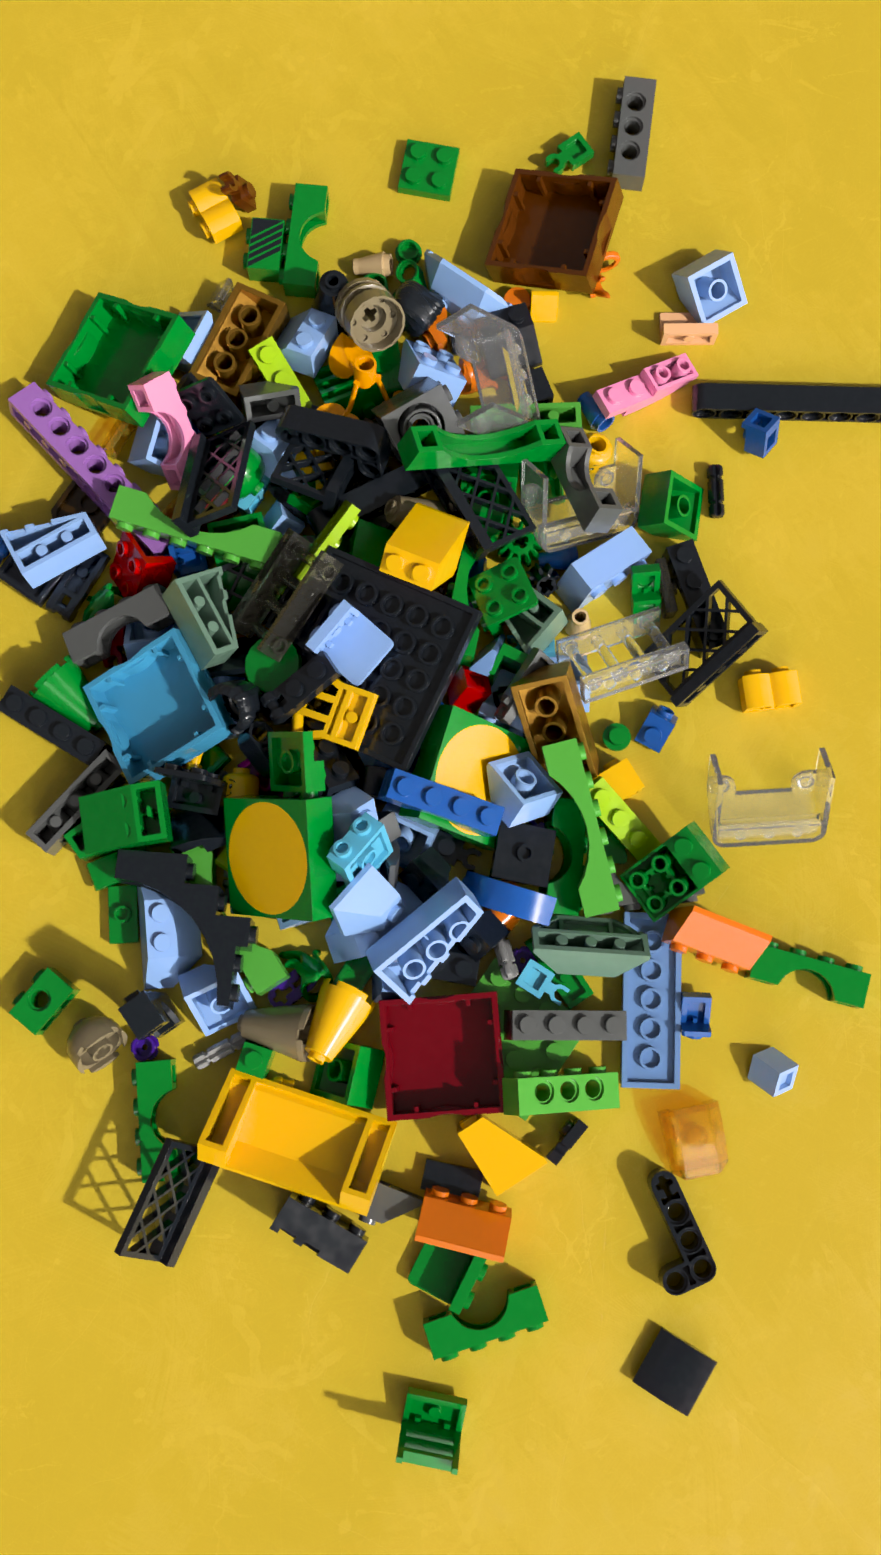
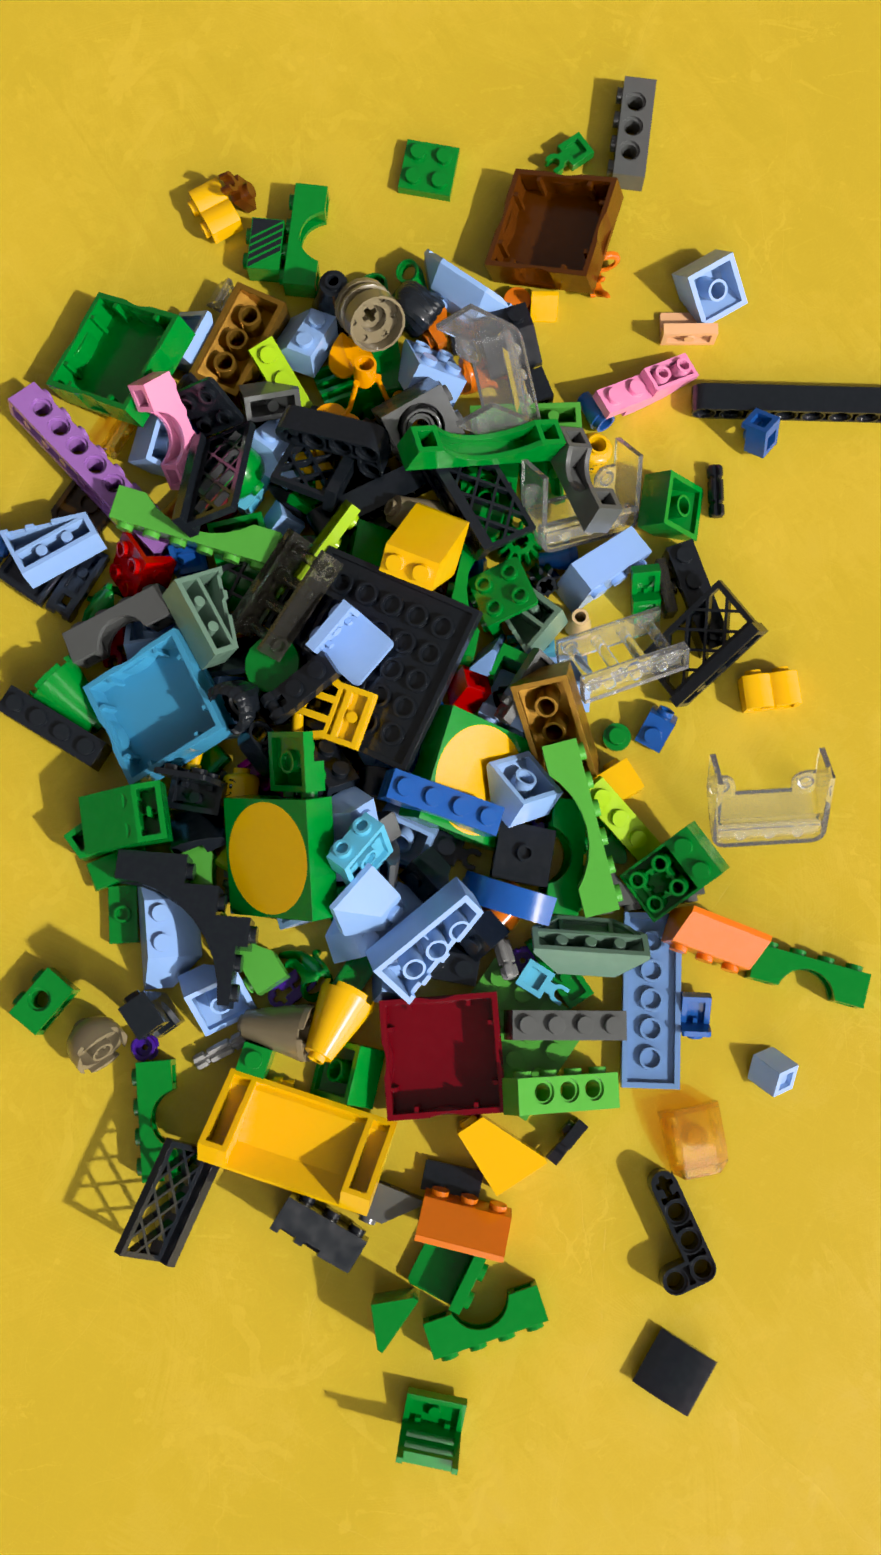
(64, 813): dark grey brick -> none
(375, 263): tan cone -> none
(390, 1312): none -> green slope
(408, 250): green plate -> none

